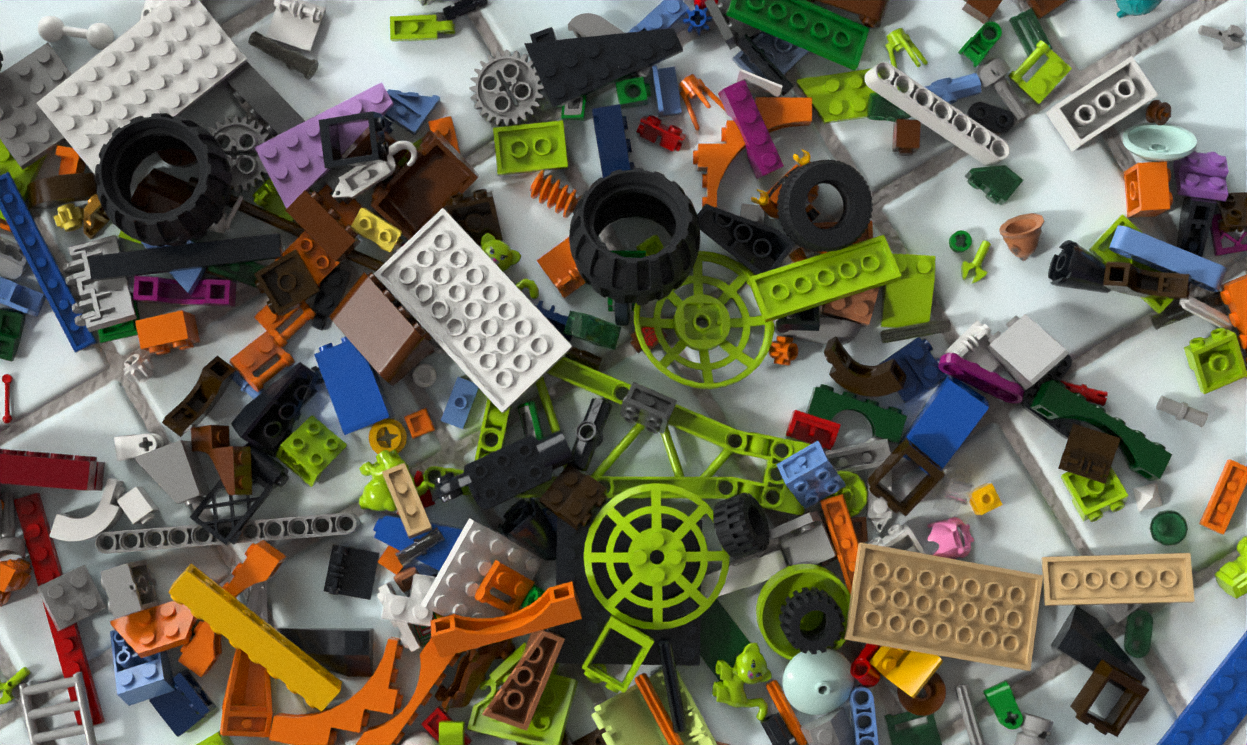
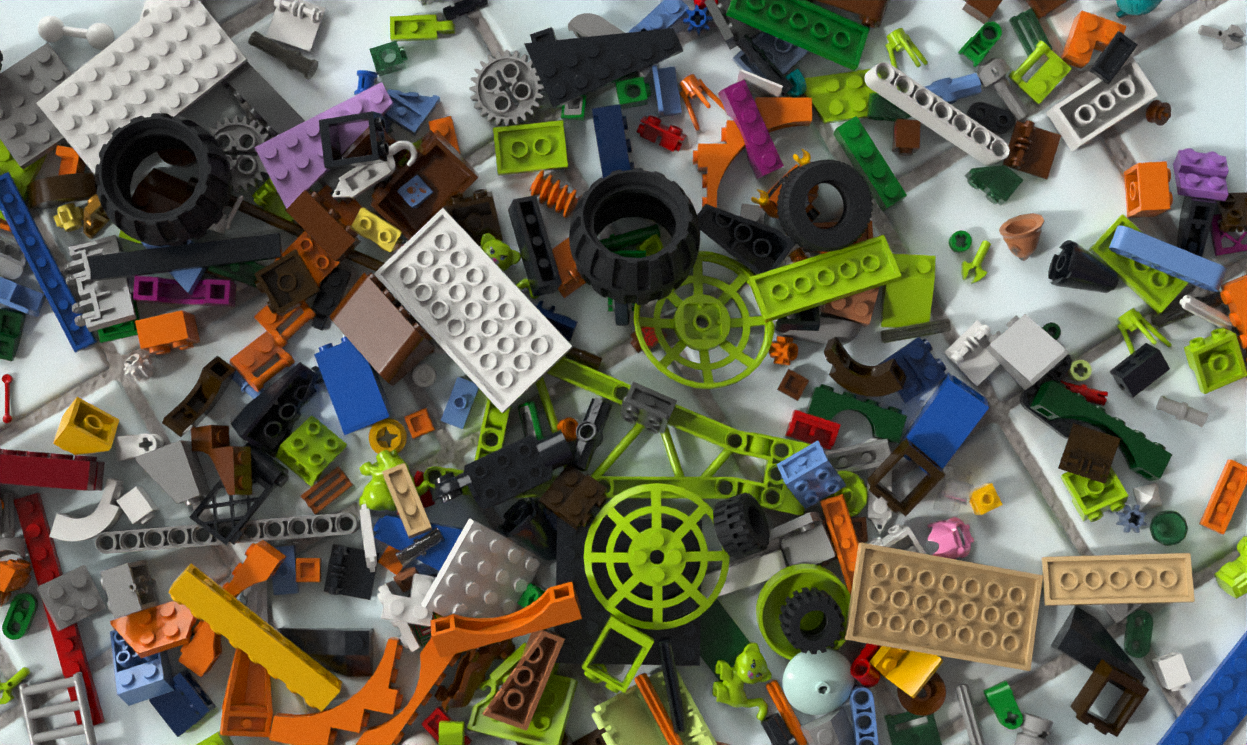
(19, 614): none -> green plate
(85, 429): none -> yellow slope
(285, 578): none -> medium blue plate
(308, 569): none -> orange plate
(311, 502): none -> dark orange tile
(365, 80): none -> blue bush
(368, 538): none -> white piece
(379, 53): none -> clear green brick
(415, 191): none -> medium blue slope
(506, 581): orange plate -> none
(534, 246): none -> black brick
(568, 428): none -> orange tile
(592, 330): clear green brick -> none
(630, 238): none -> green pin
(793, 385): none -> reddish brown plate
(799, 83): none -> teal tile
(869, 163): none -> green brick
(981, 378): magenta plate -> none
(1032, 149): none -> reddish brown hinge
(1052, 327): none -> dark green pin
(1083, 364): none -> yellowish green bush
(1086, 34): none -> orange brick
(1113, 57): none -> black tile
(1133, 320): none -> lime plant
(1136, 522): none -> sand blue gear
(1140, 369): none -> black hinge
(1147, 284): dark brown arch -> none
(1159, 142): light aqua dish -> none
(1172, 671): none -> white brick

